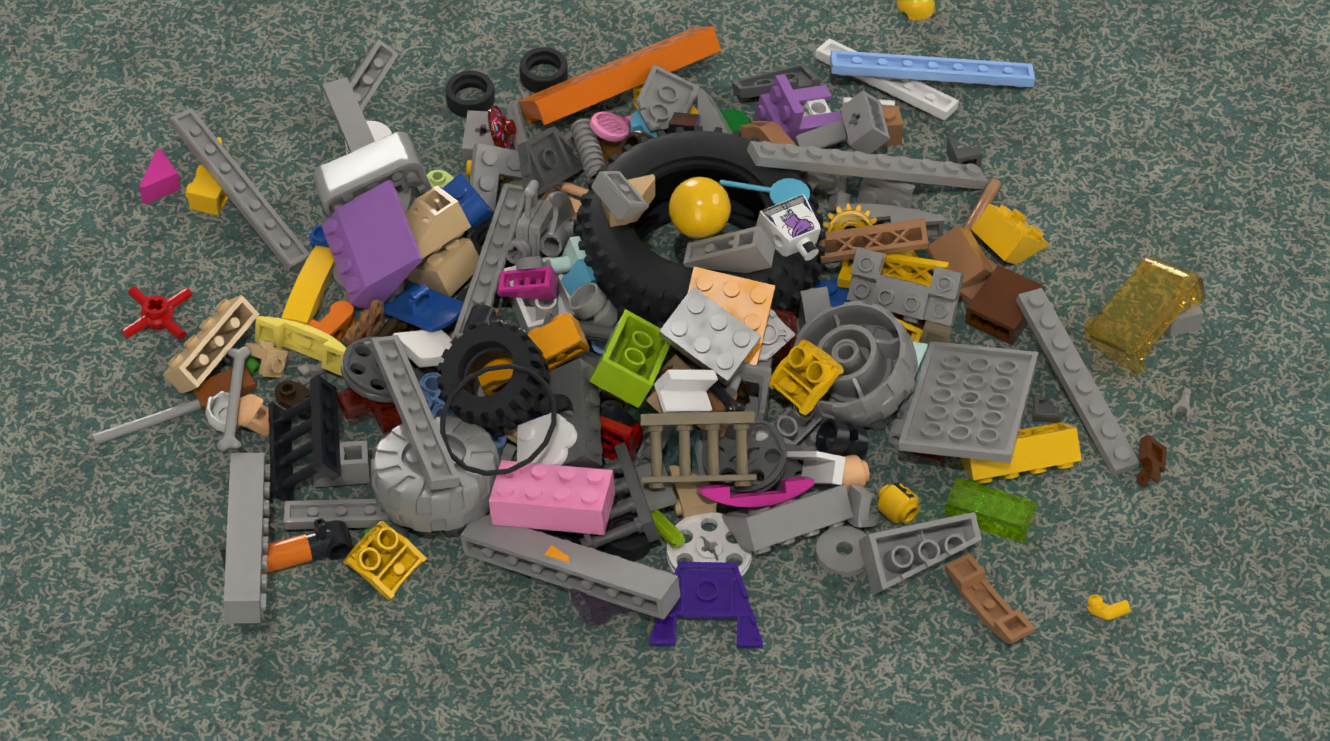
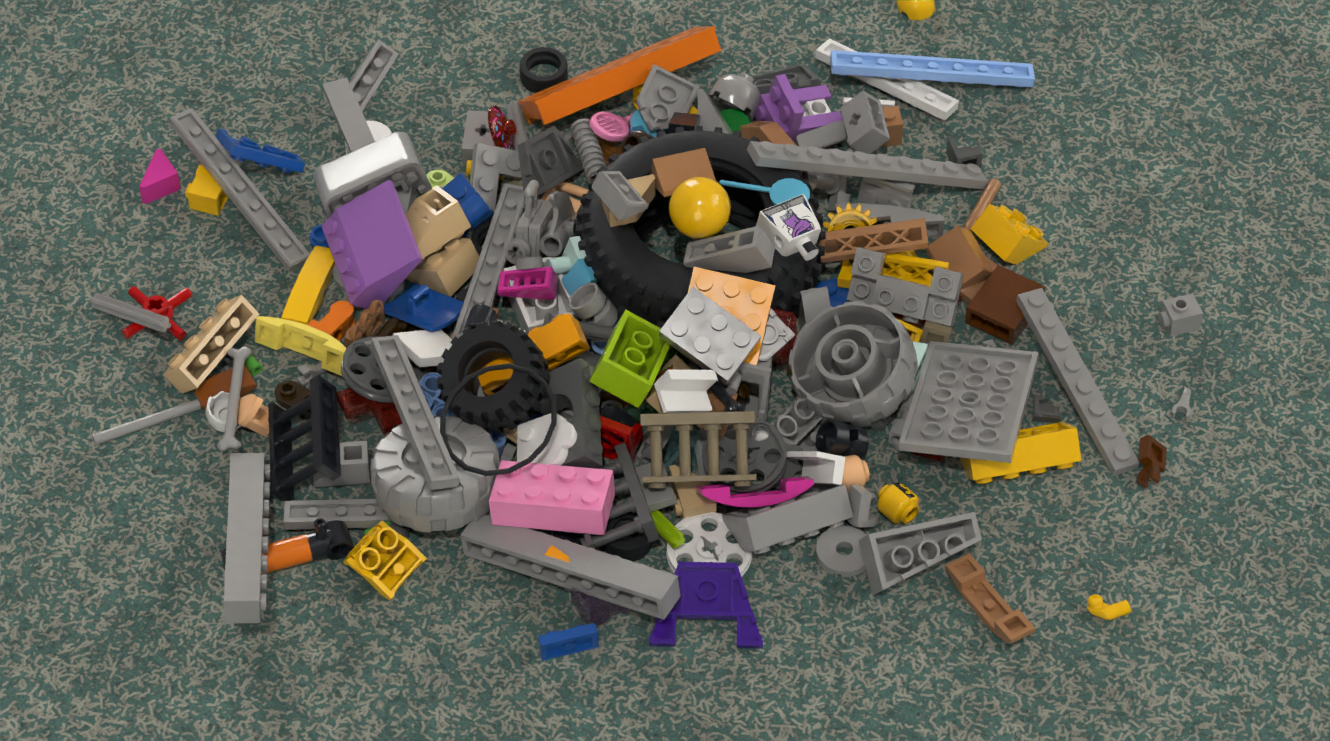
(130, 312): none -> light grey axle
(265, 156): none -> blue wing
(272, 358): tan bracket -> none
(469, 79): black tyre -> none
(568, 641): none -> blue plate
(677, 168): none -> medium nougat slope
(737, 93): none -> light grey cylinder
(805, 375): yellow slope -> none
(994, 509): clear neon green brick -> none
(1143, 311): clear yellow windscreen -> none

